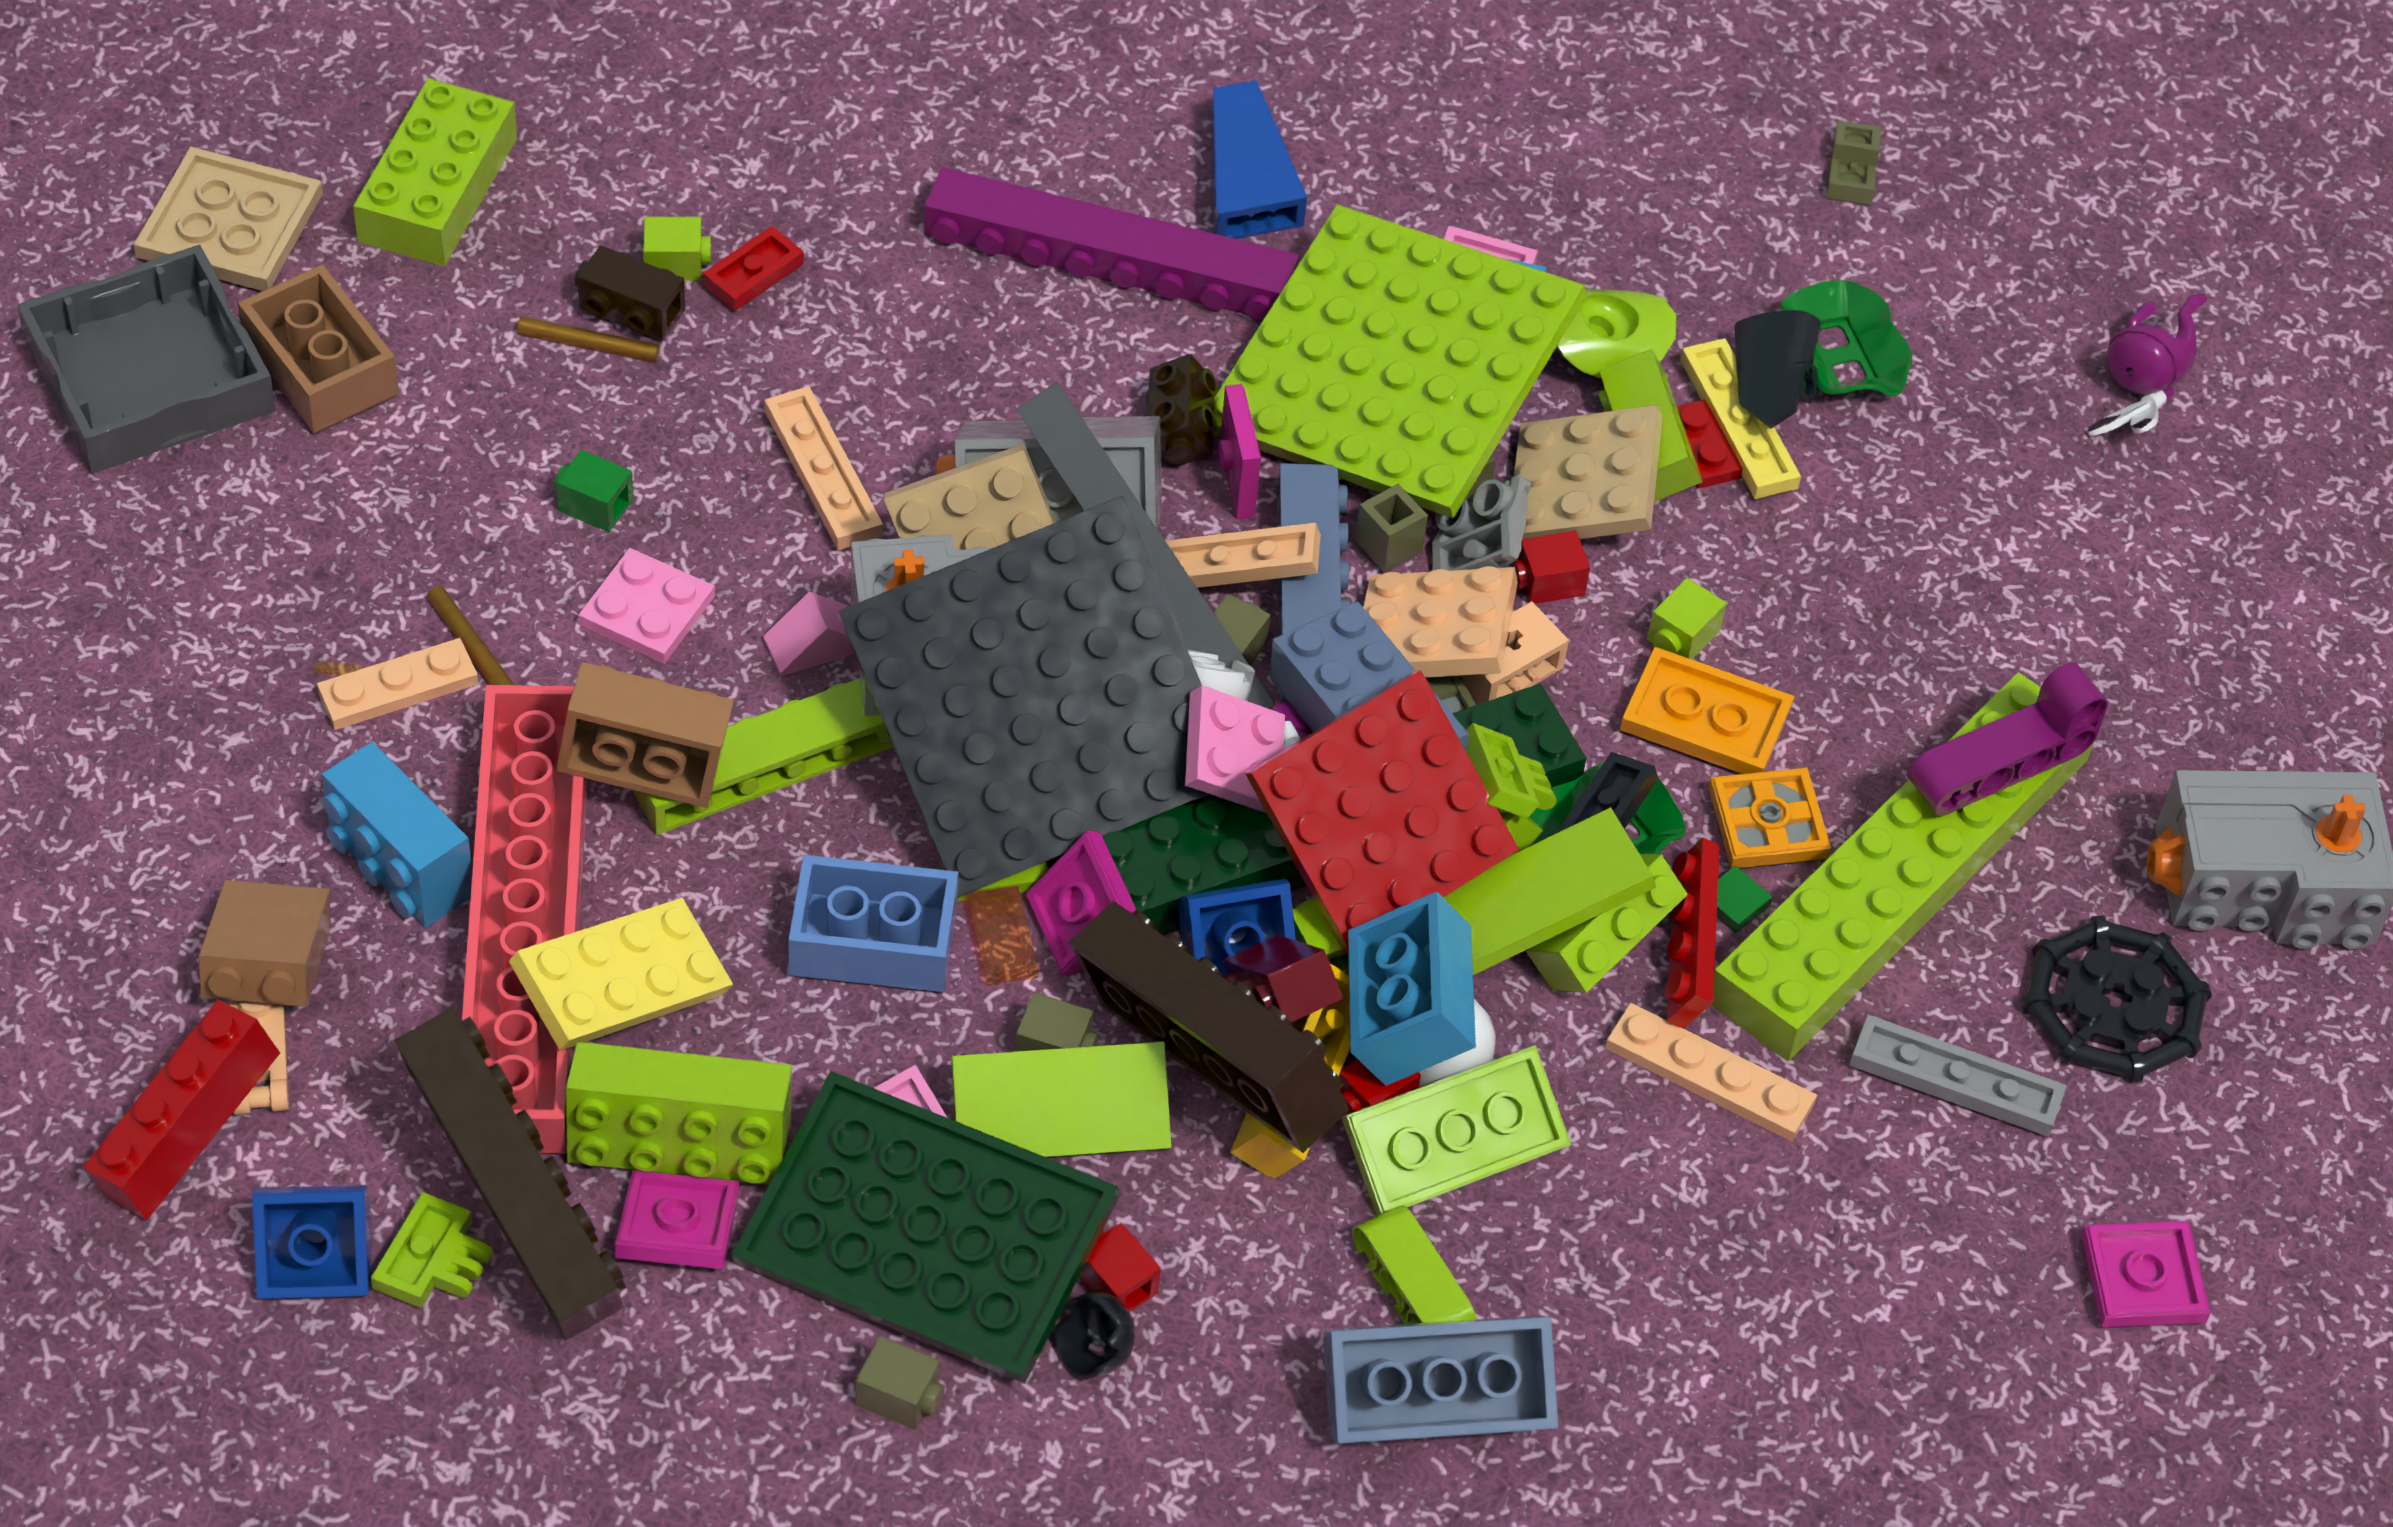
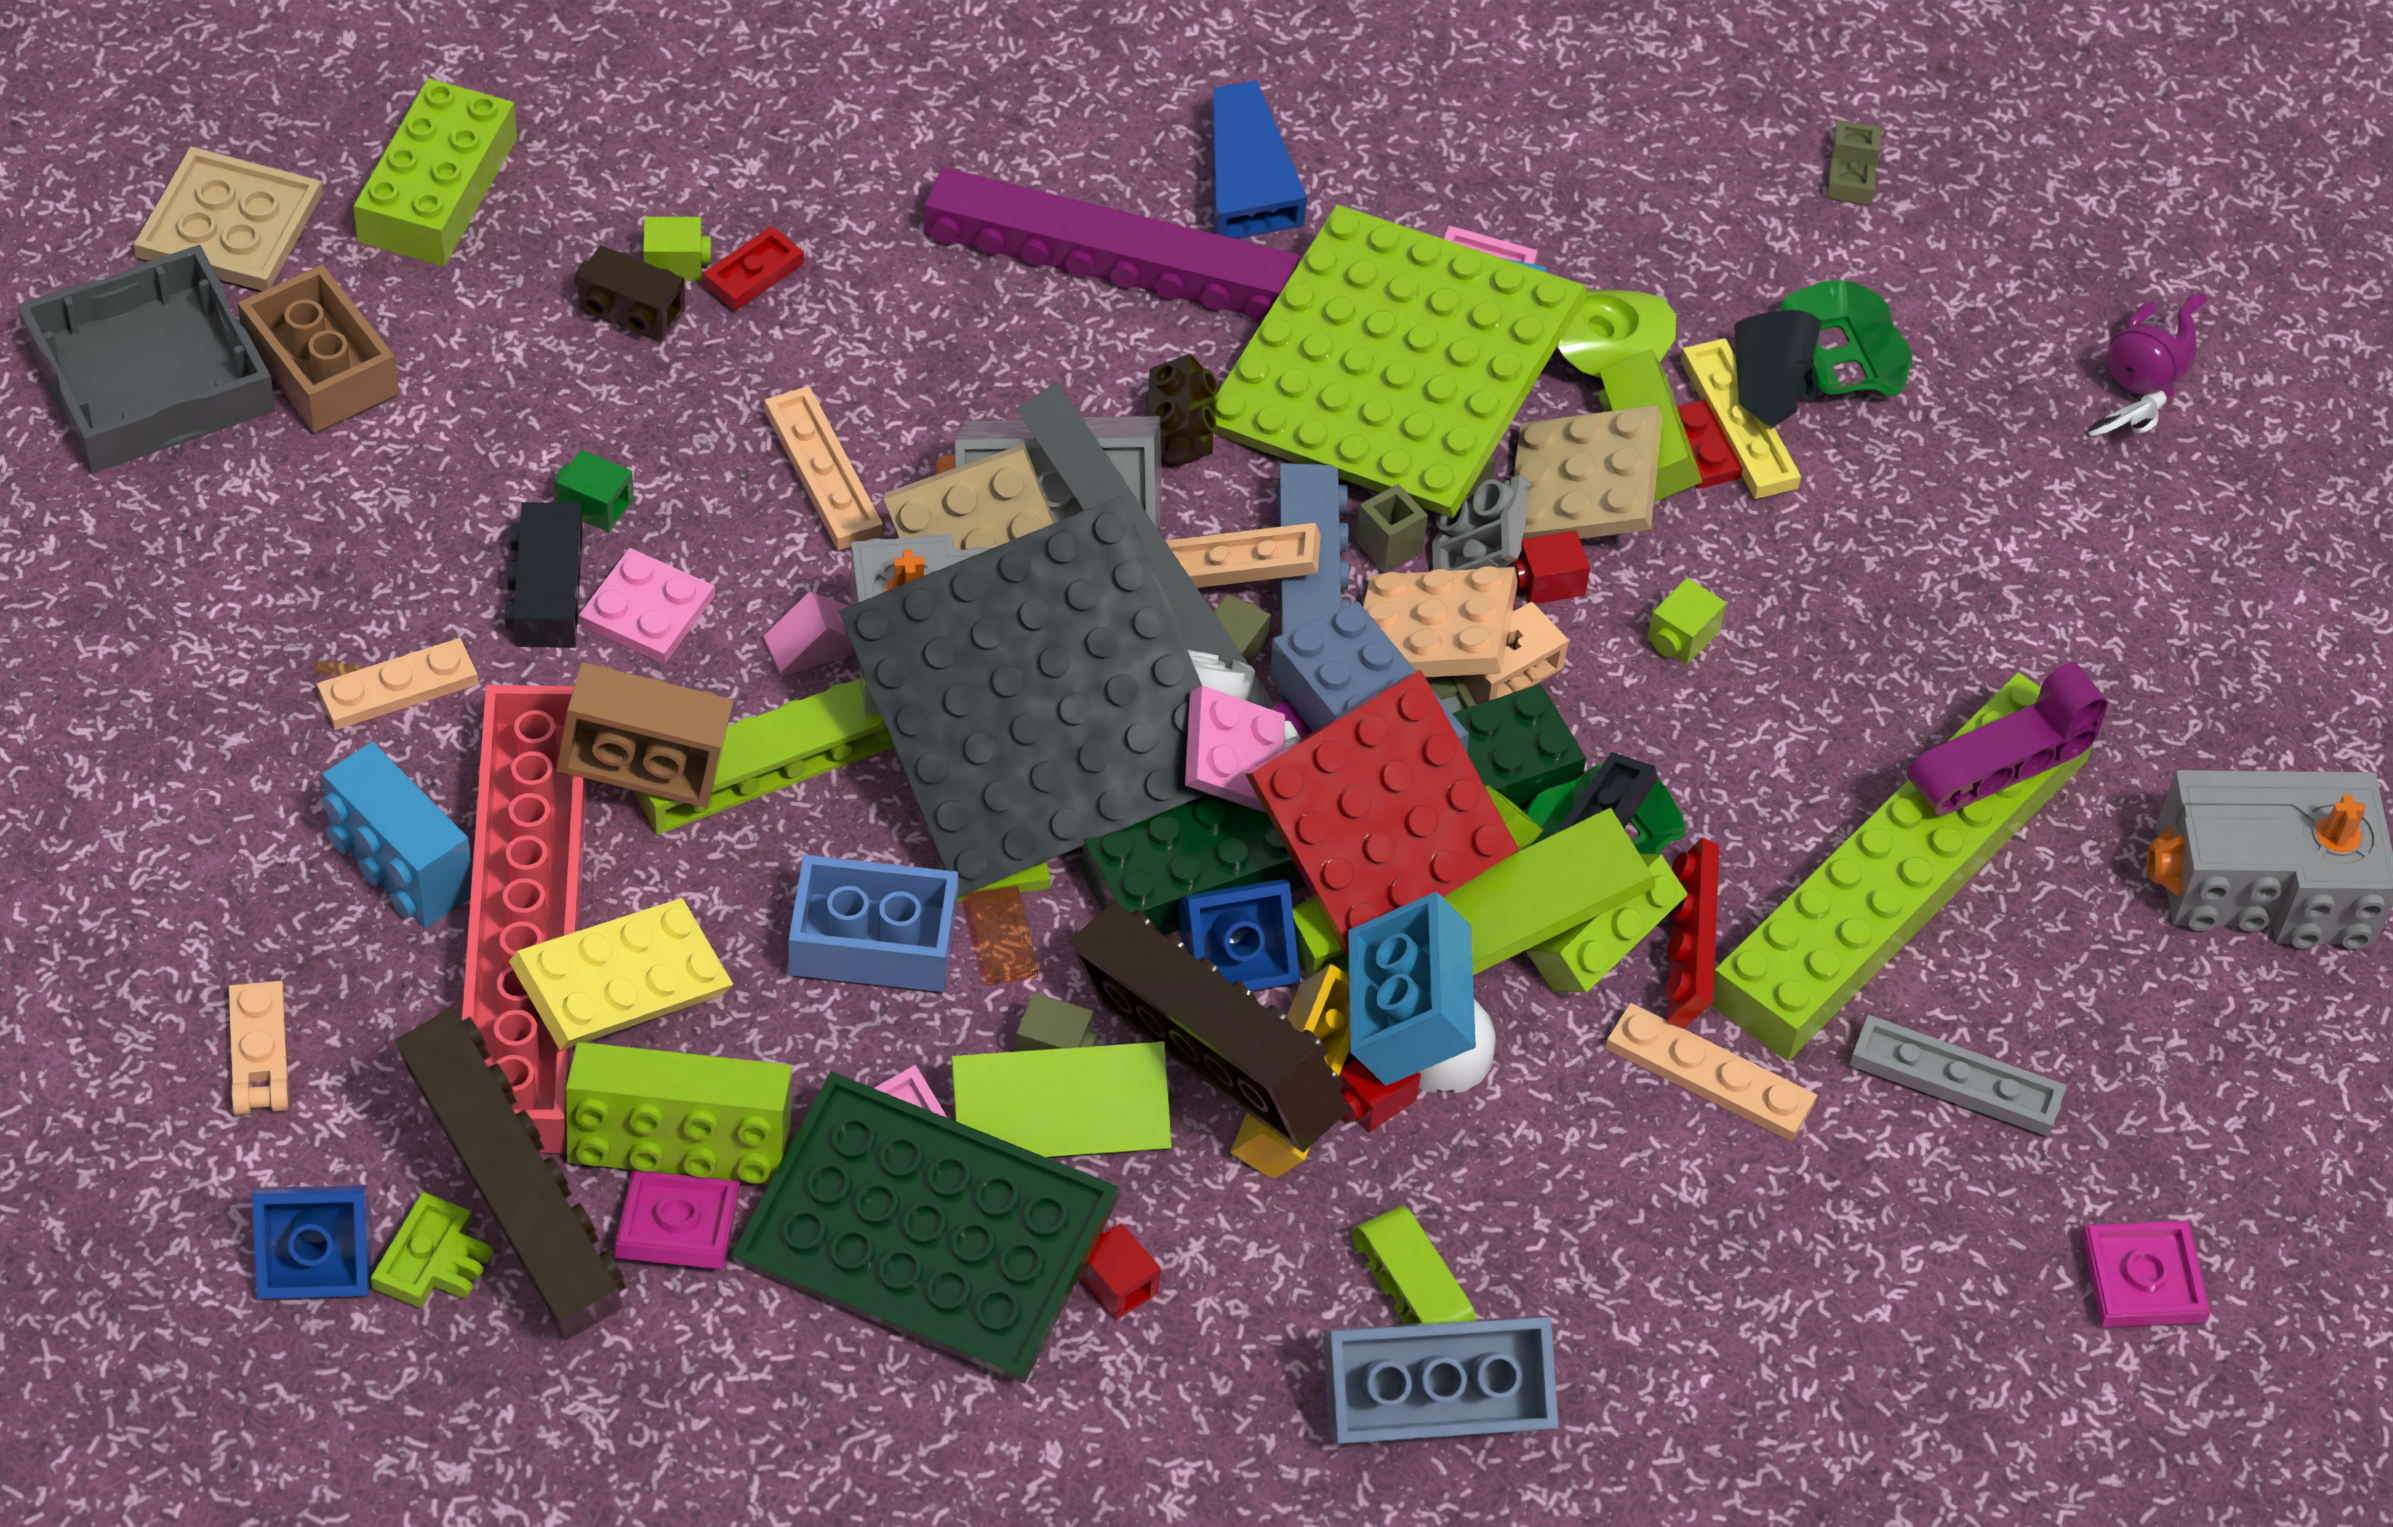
(182, 1109): red brick -> none
(265, 943): medium nougat brick -> none
(472, 641): pearl gold bar -> none
(545, 575): none -> black brick
(588, 339): pearl gold bar -> none
(899, 1383): olive brick -> none
(1074, 894): dark pink plate -> none
(1100, 1319): black hair -> none
(1239, 451): dark pink plate -> none
(1285, 975): dark red brick -> none
(1456, 1130): lime tile -> none
(1512, 780): lime hinge -> none
(1707, 712): light orange plate -> none
(1740, 899): green tile -> none
(1769, 818): light orange piece -> none
(2134, 978): black plate -> none

